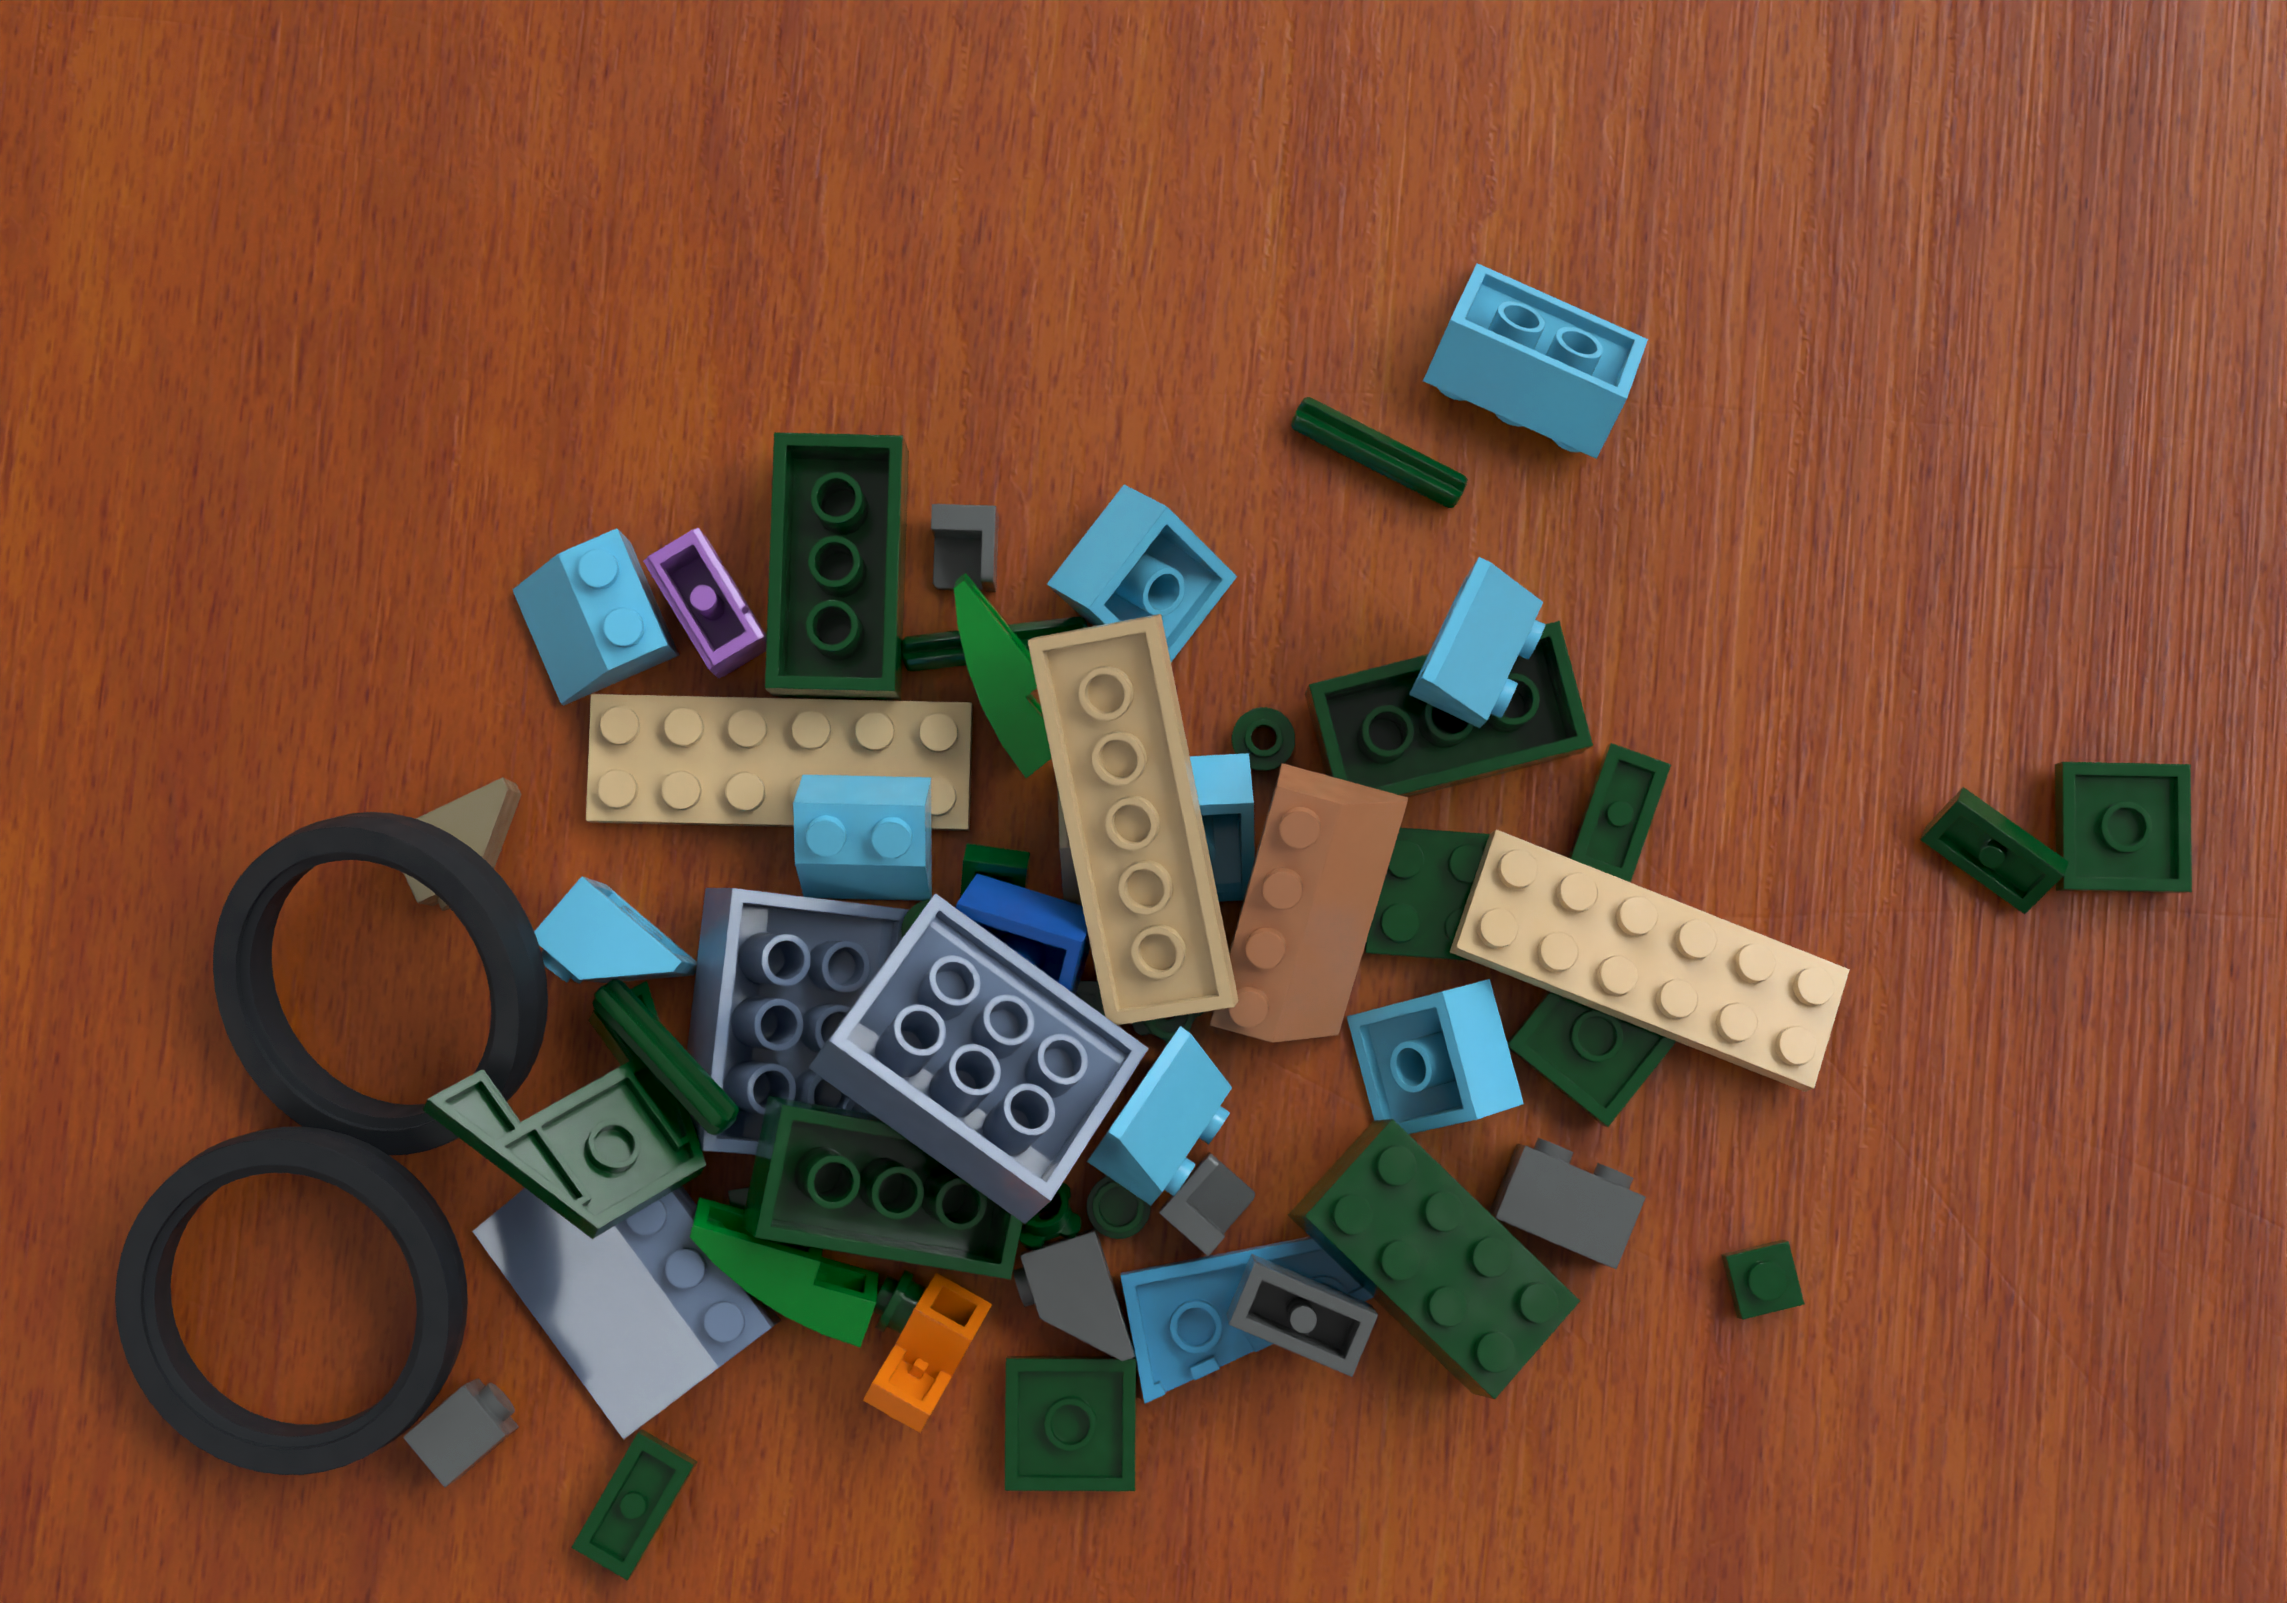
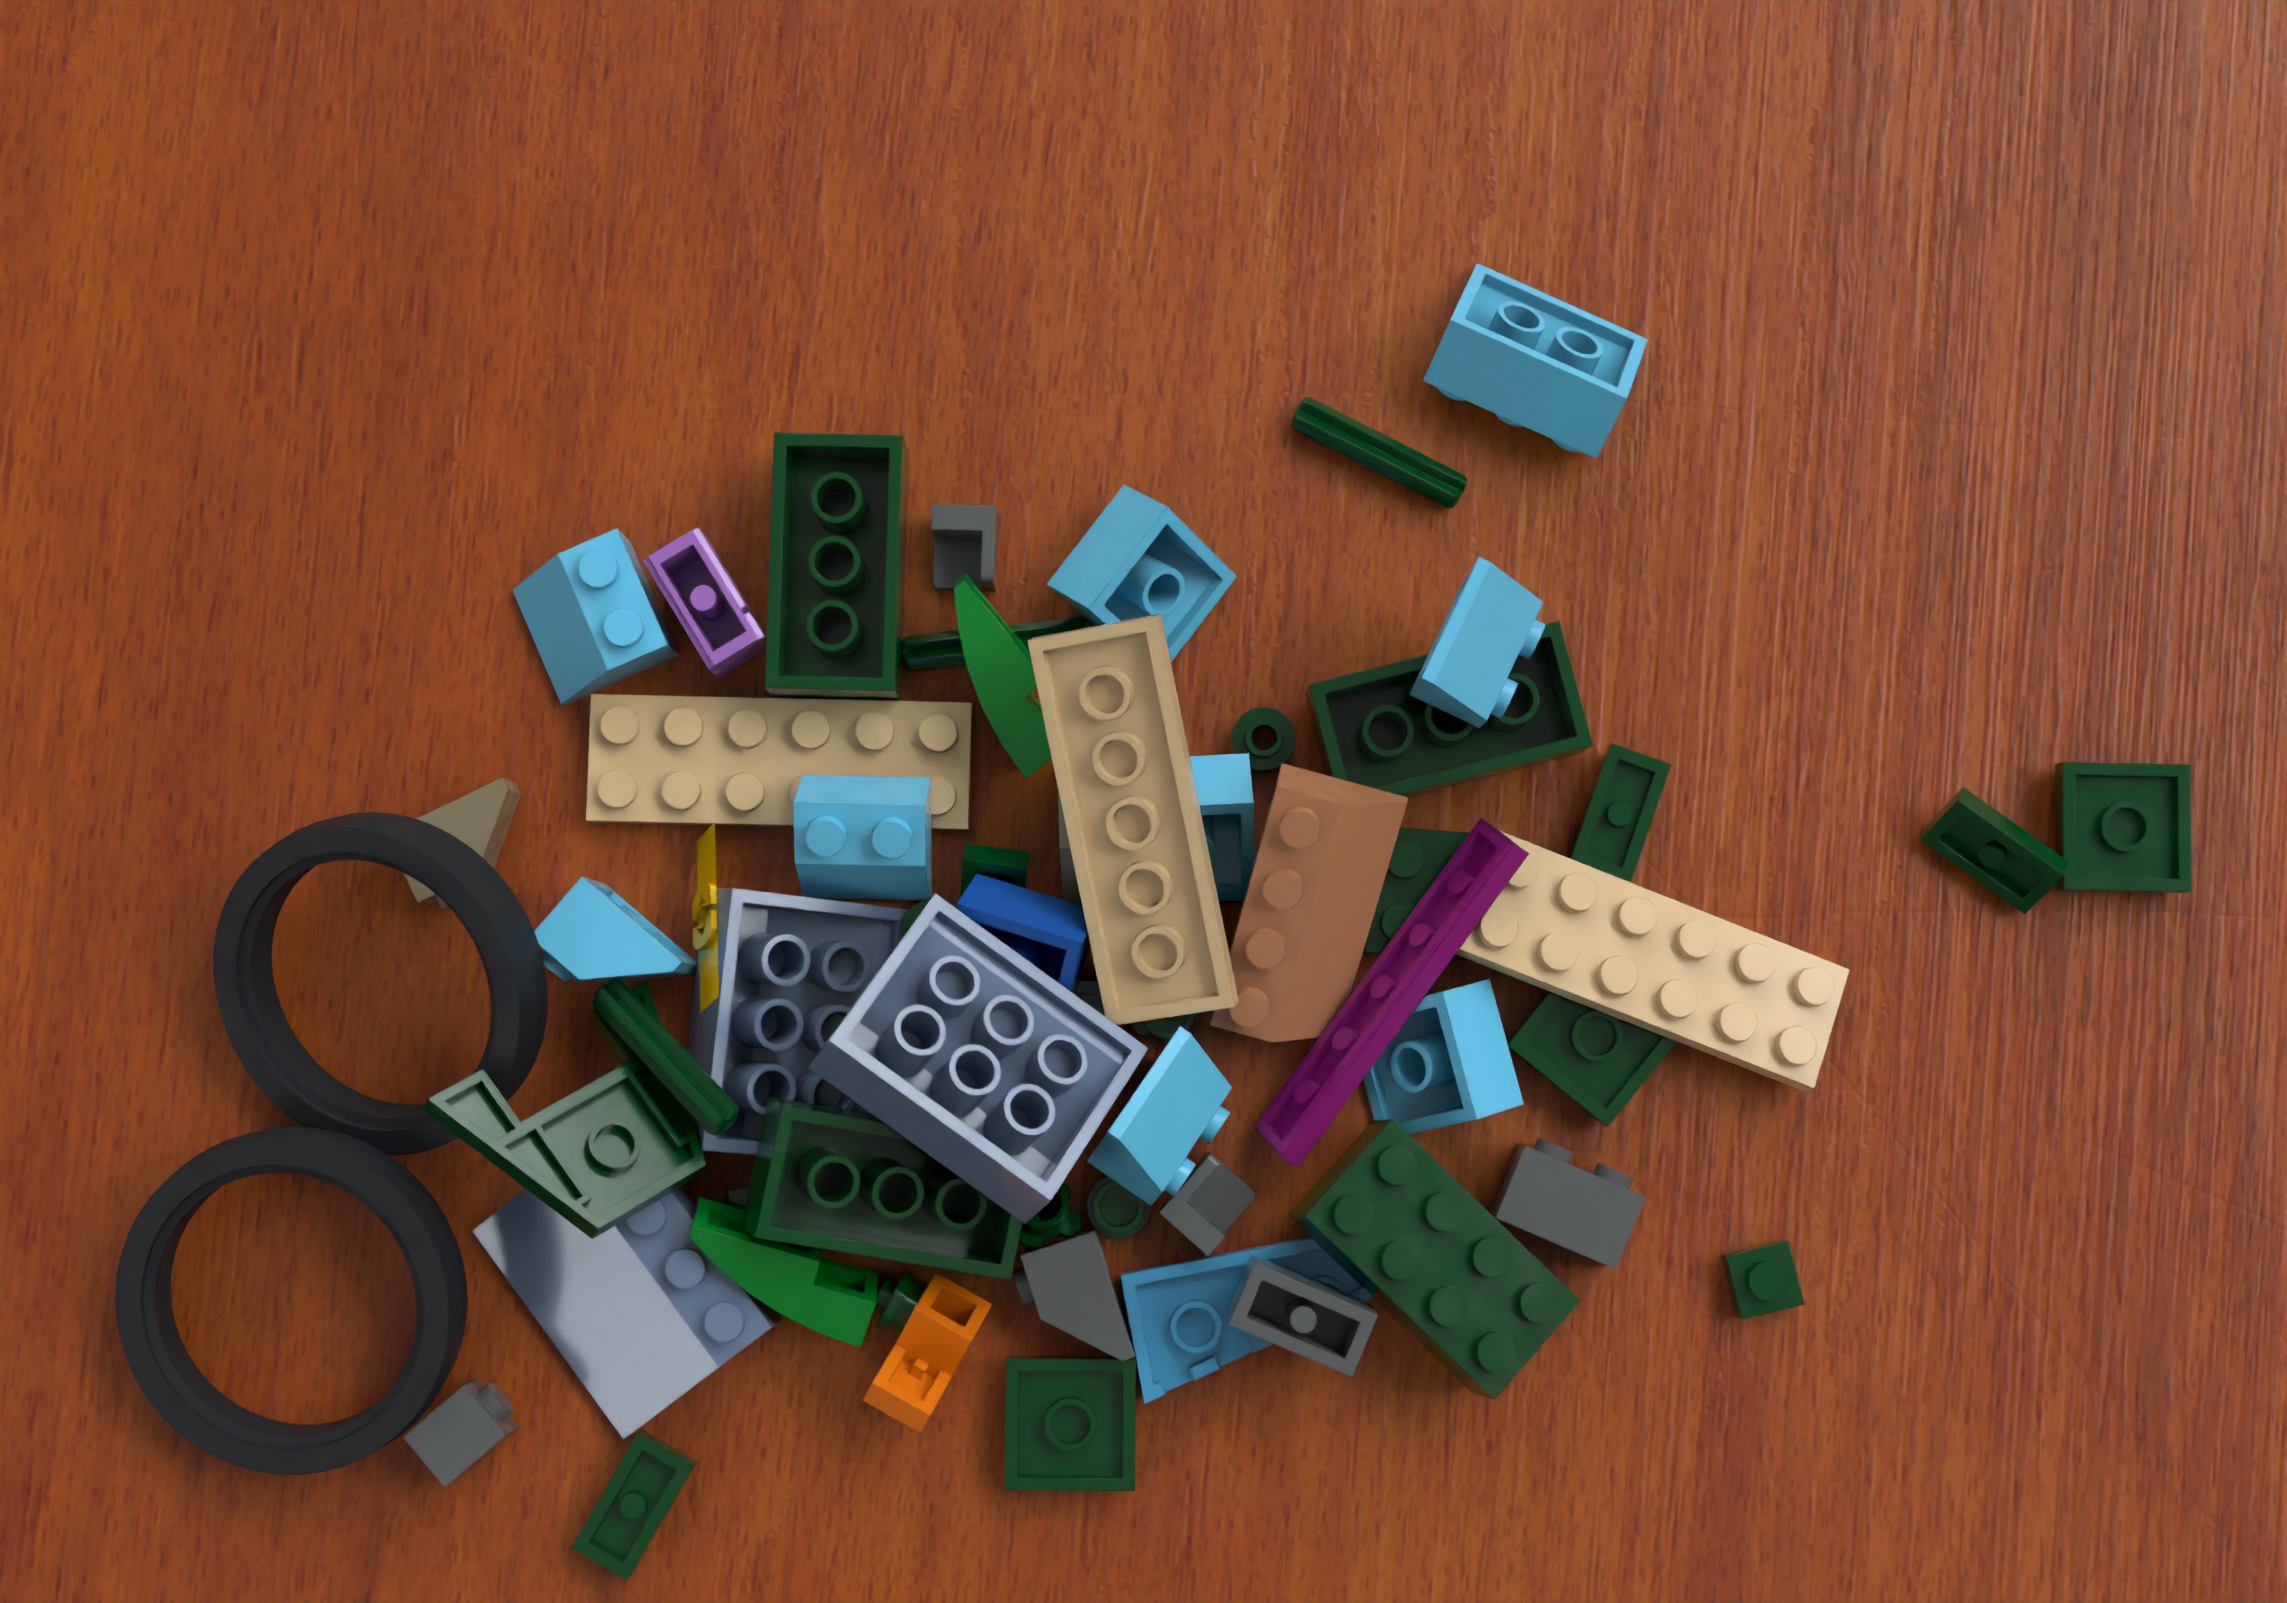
(705, 914): none -> yellow piece
(1390, 992): none -> magenta tile

